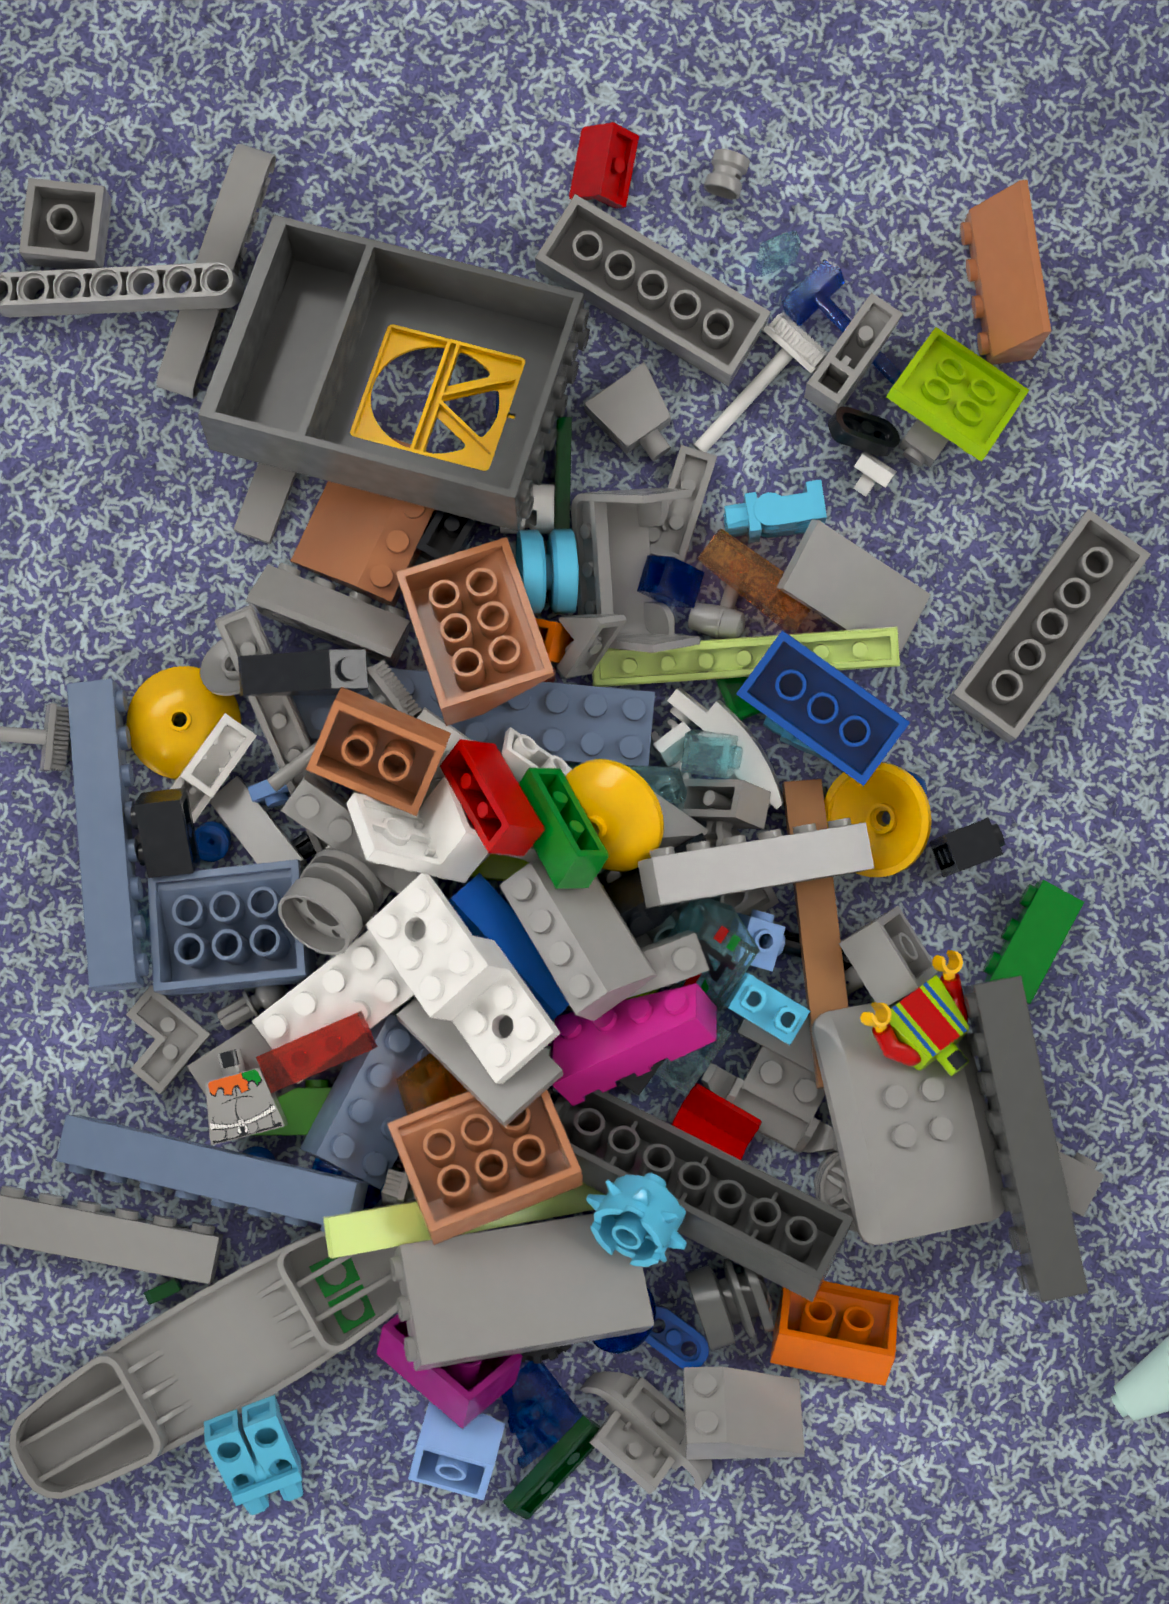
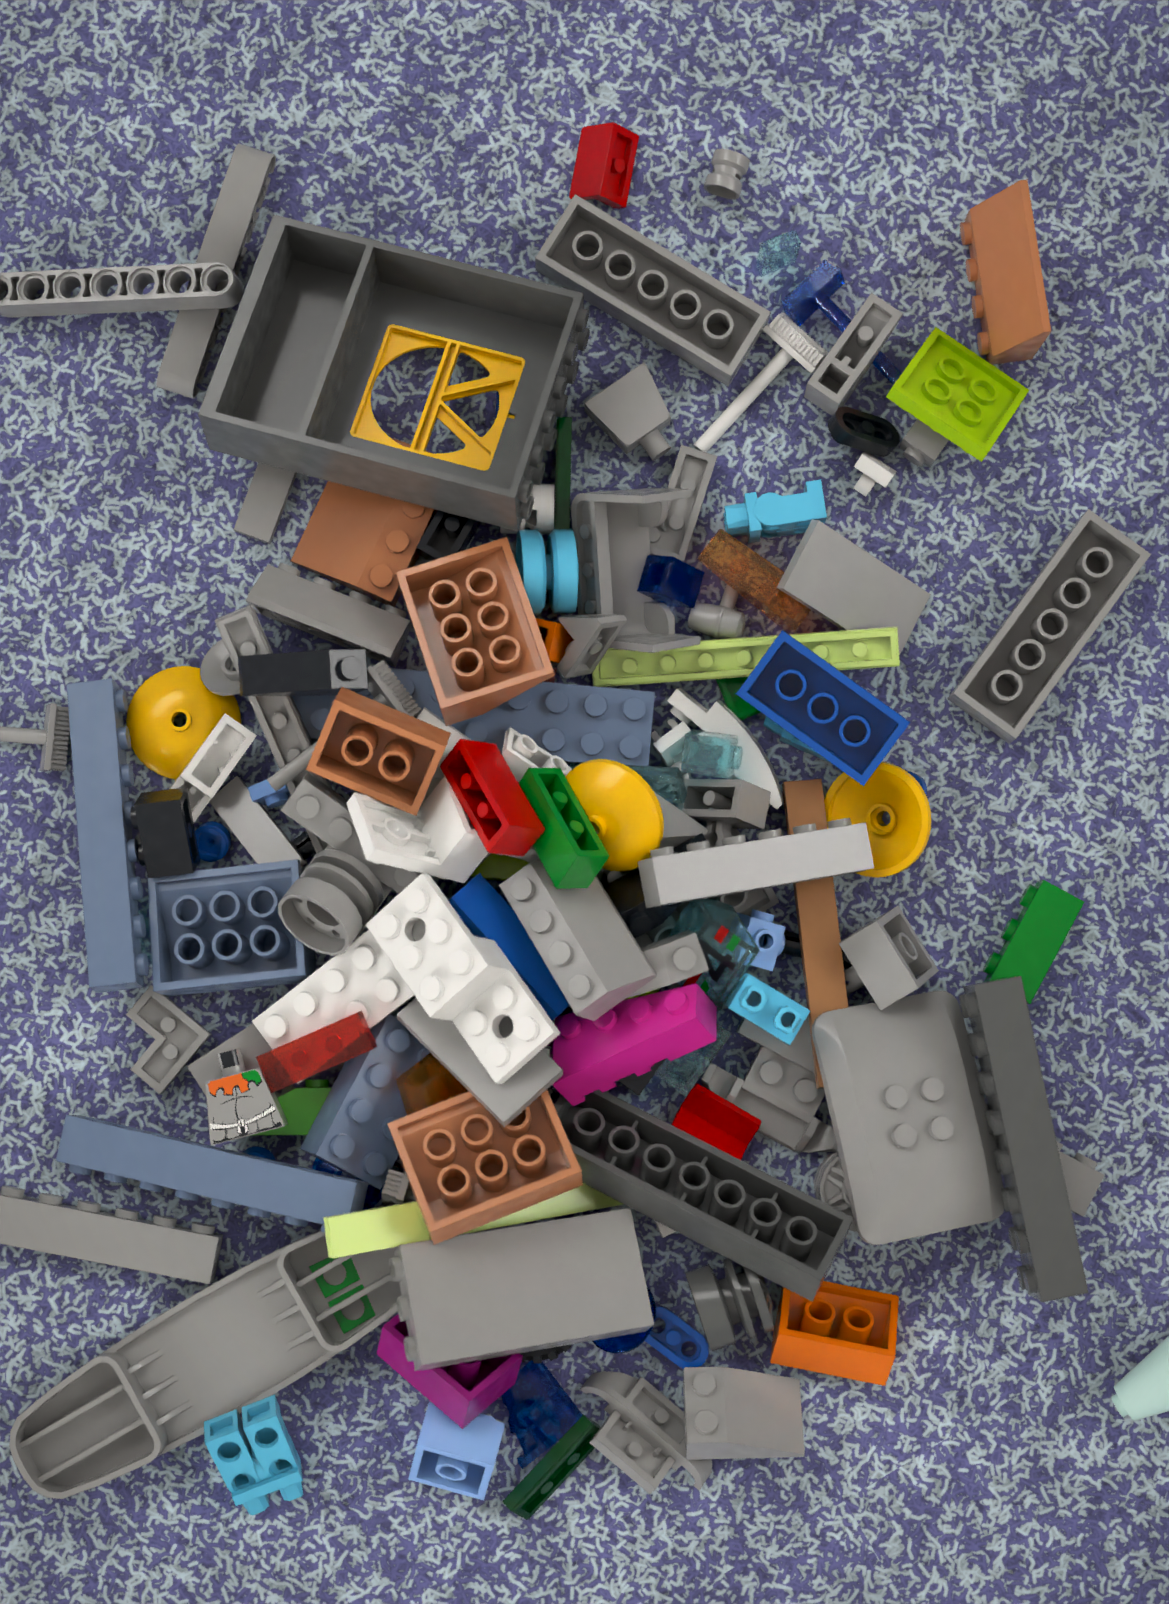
(65, 224): light grey brick -> none
(163, 1290): dark green piece -> none
(248, 1006): light grey axle -> none
(637, 1219): medium azure brick -> none
(926, 1021): torso -> none
(967, 846): black brick -> none

